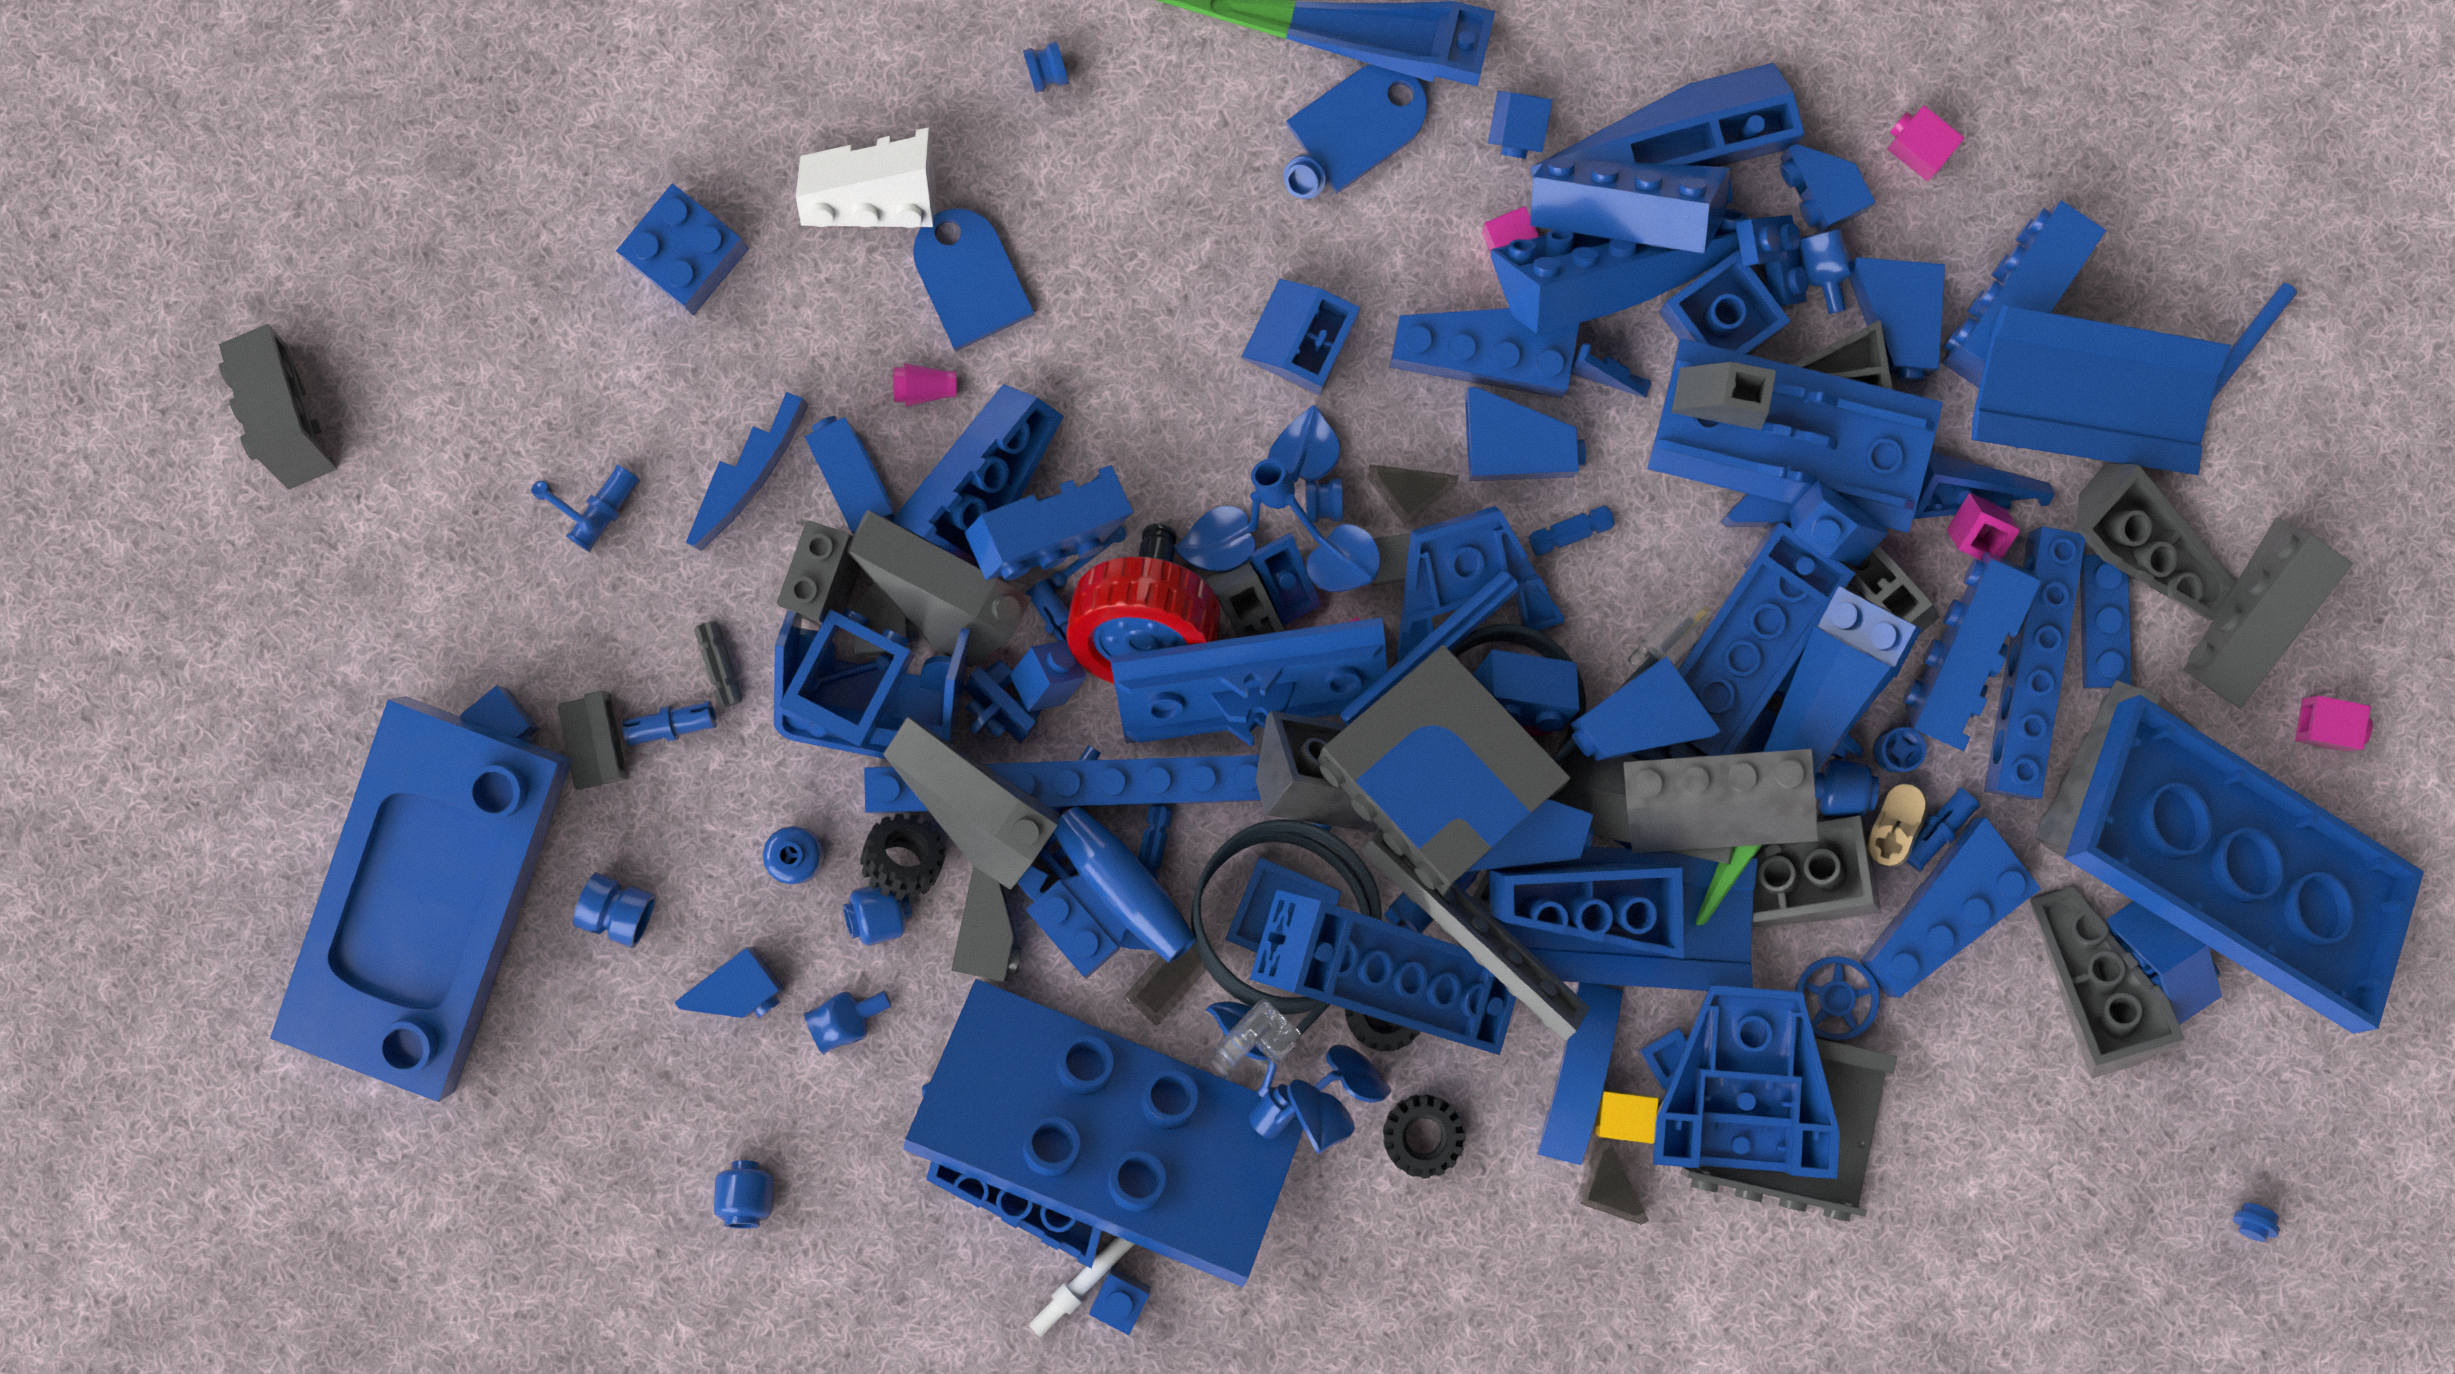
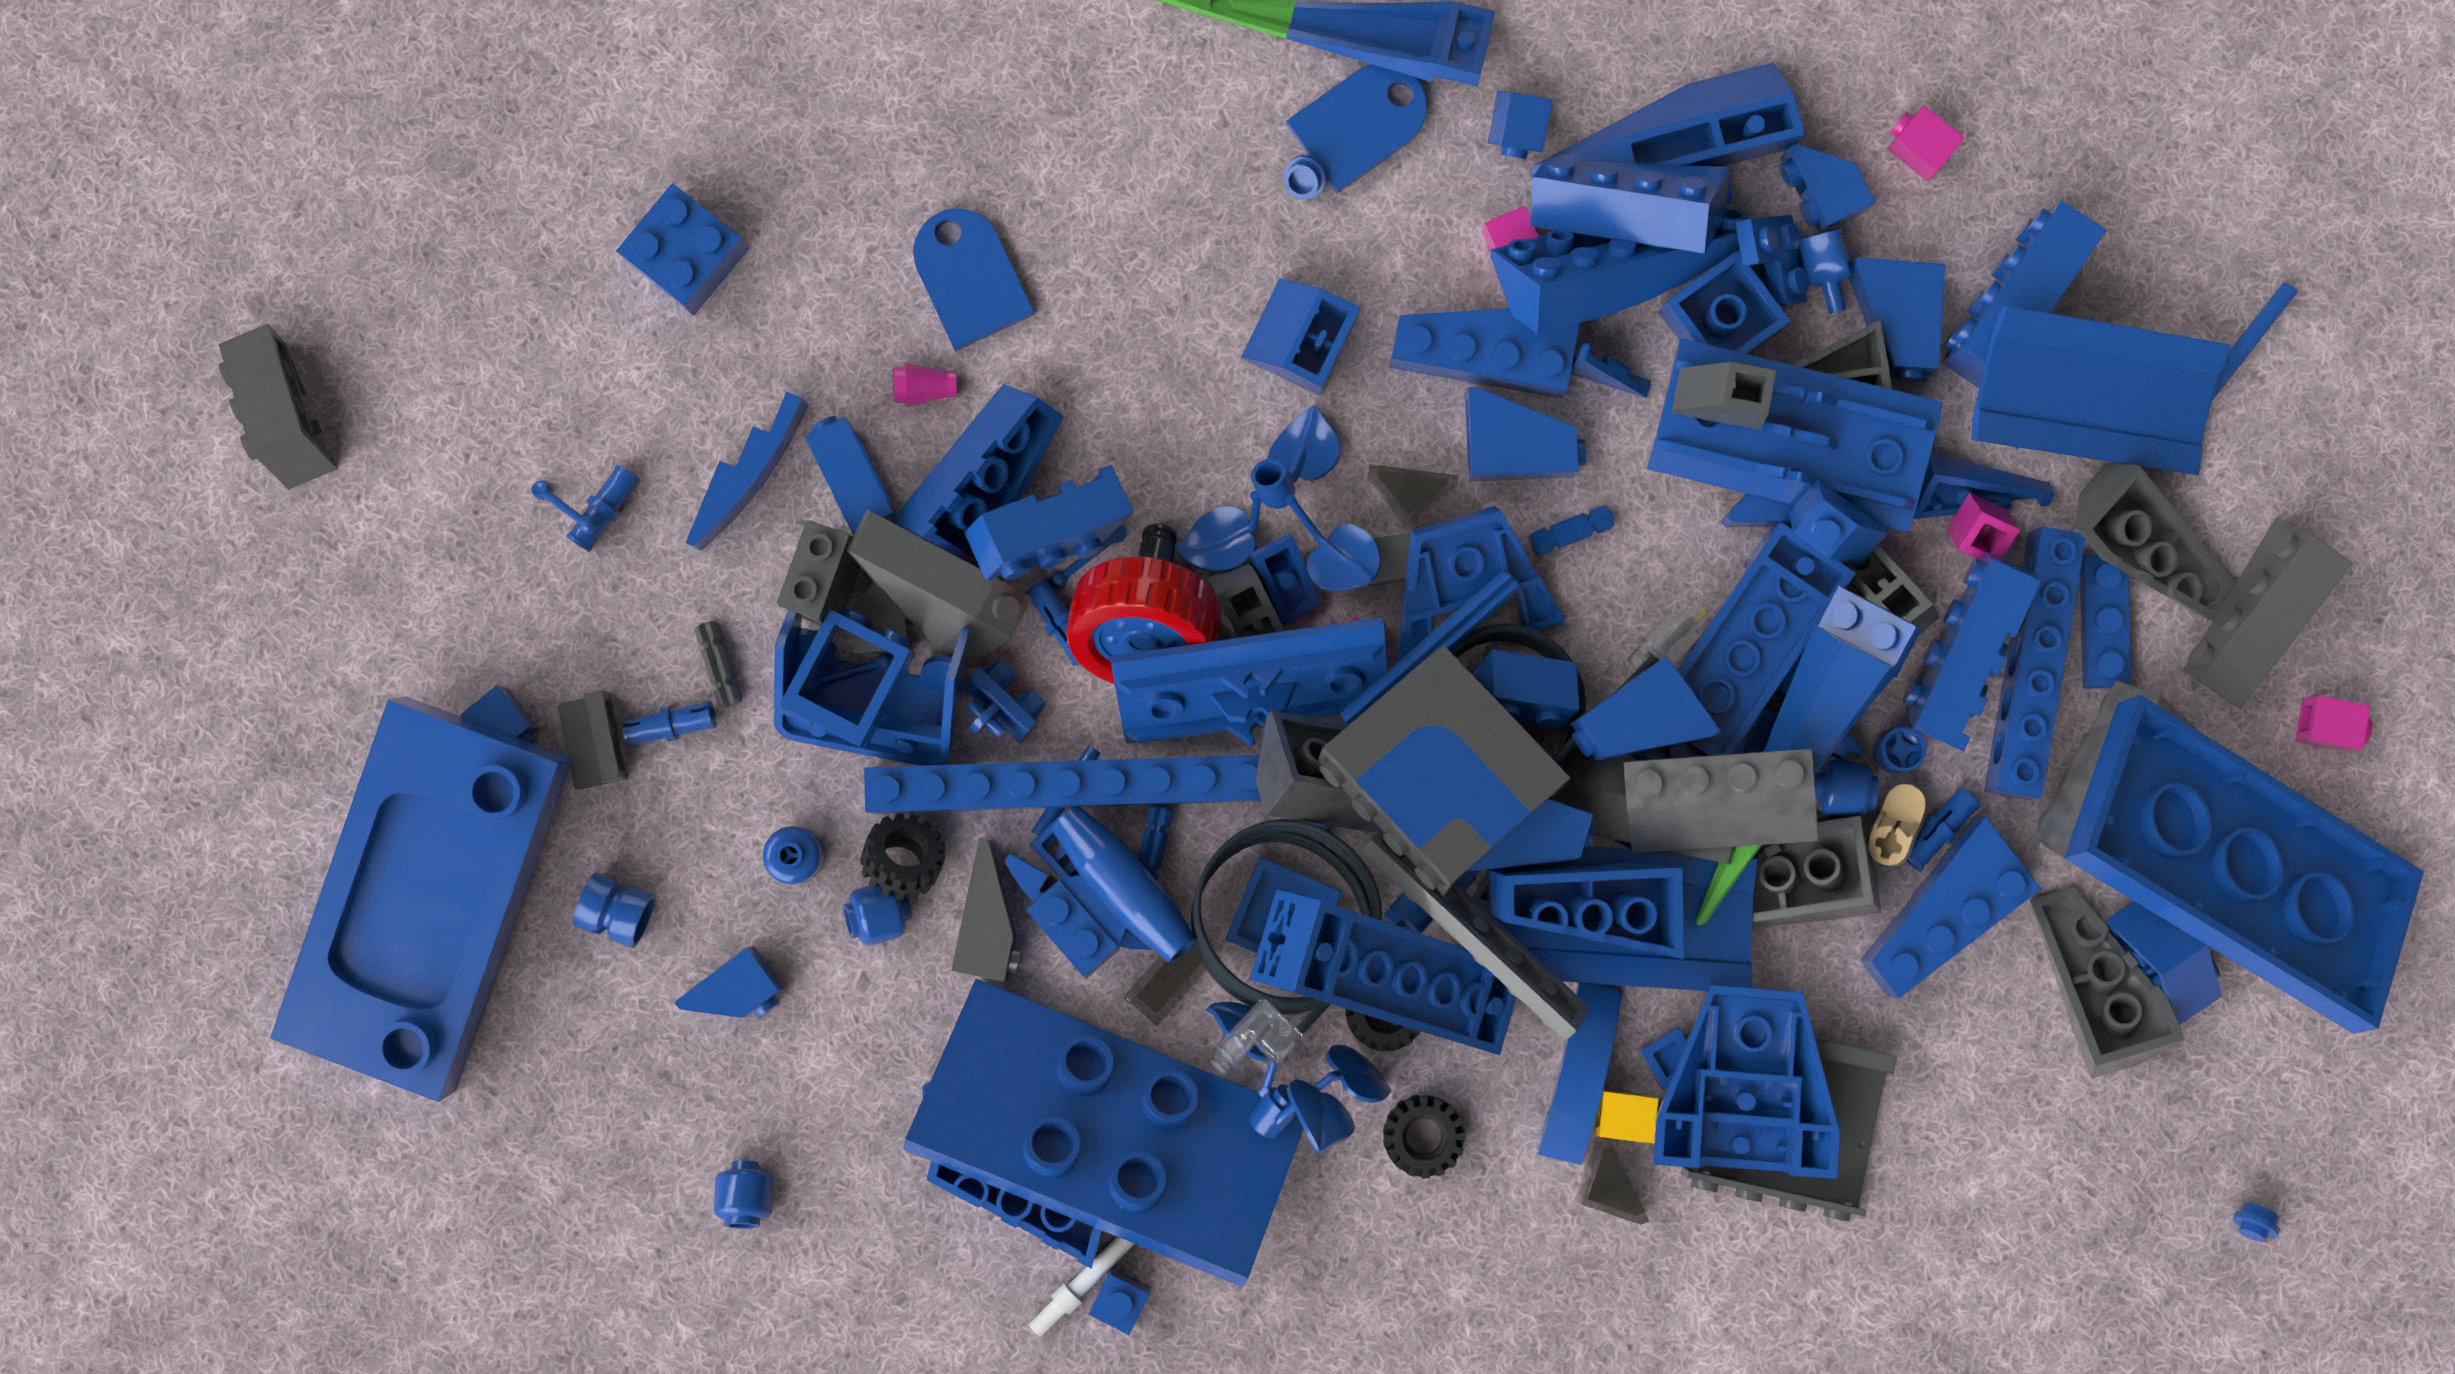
(843, 1019): blue piece -> none
(869, 185): white wedge -> none
(979, 809): dark grey wedge -> none
(1045, 66): blue wheel -> none
(1047, 676): blue brick -> none
(1324, 500): blue wheel -> none
(1839, 998): blue wheel -> none

